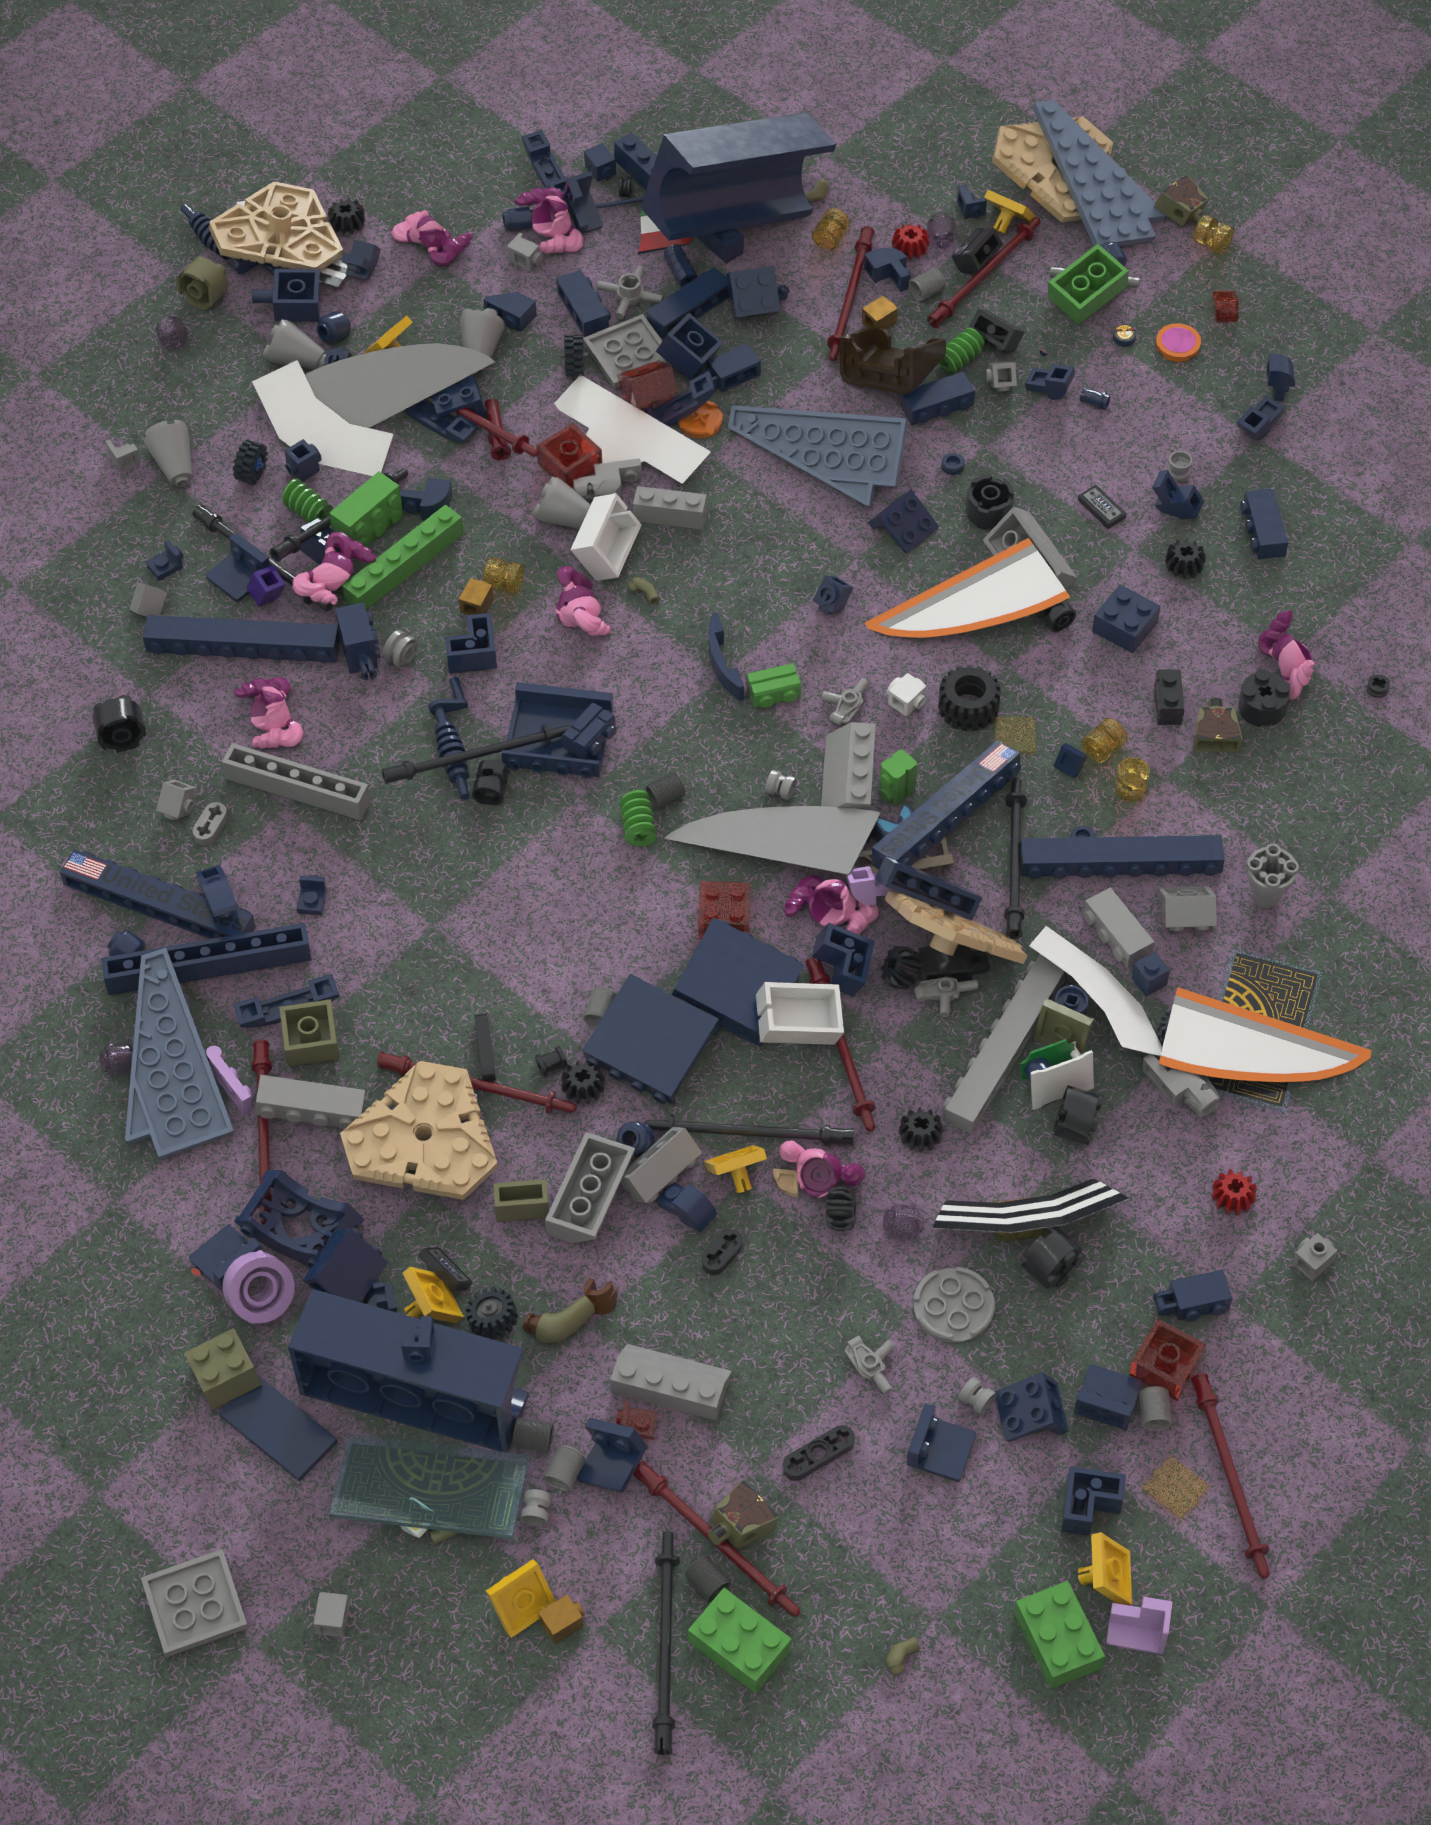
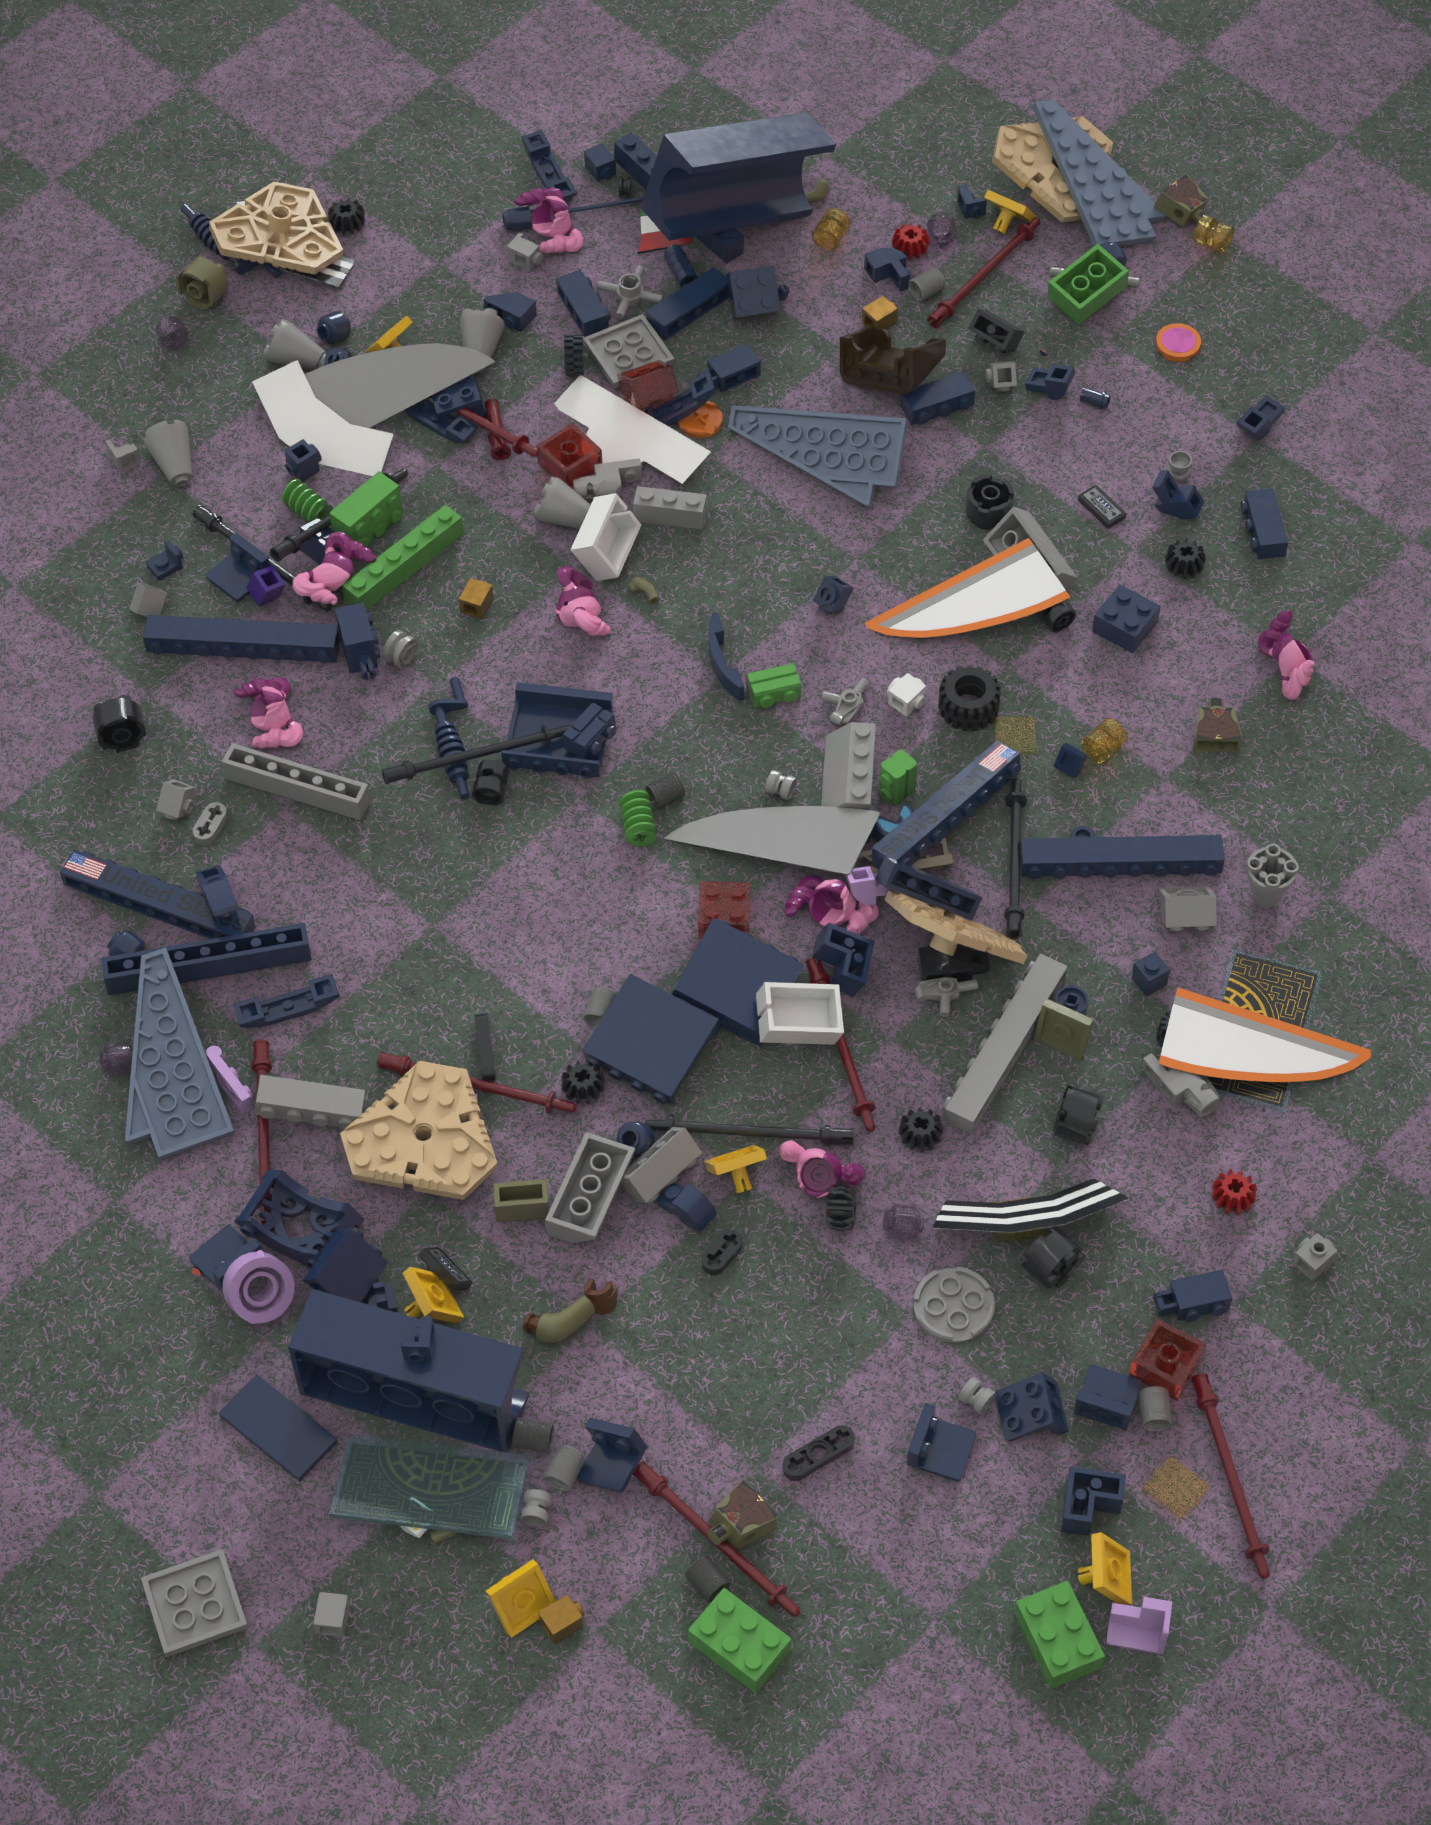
(223, 1368): olive brick -> none
(250, 462): black wheel -> none
(294, 295): dark blue brick -> none
(309, 1033): olive brick -> none
(311, 895): dark blue bracket -> none
(361, 260): dark blue brick -> none
(427, 232): magenta hair -> none
(436, 495): dark blue brick -> none
(472, 650): dark blue brick -> none
(491, 1313): black wheel -> none
(507, 575): clear yellow wheel -> none
(551, 1061): black bush -> none
(581, 204): dark blue panel -> none
(642, 1420): clear red bracket -> none
(663, 1722): black bar -> none
(670, 1381): light grey slope -> none
(689, 346): dark blue brick -> none
(787, 1181): tan tile -> none
(862, 247): dark red bar -> none
(868, 1363): light grey piece -> none
(897, 1654): olive arm -> none
(901, 967): black gear -> none
(906, 521): dark blue bracket -> none
(952, 463): dark blue tile -> none
(961, 350): bright green piece -> none
(977, 250): black brick -> none
(1054, 1068): white piece -> none
(1118, 927): light grey brick -> none
(1120, 1007): white sticker -> none
(1124, 335): tile -> none
(1132, 779): clear yellow wheel -> none
(1169, 697): black brick -> none
(1226, 306): clear red bracket -> none
(1264, 698): black brick -> none
(1280, 375): dark blue brick -> none
(1379, 680): black bush -> none

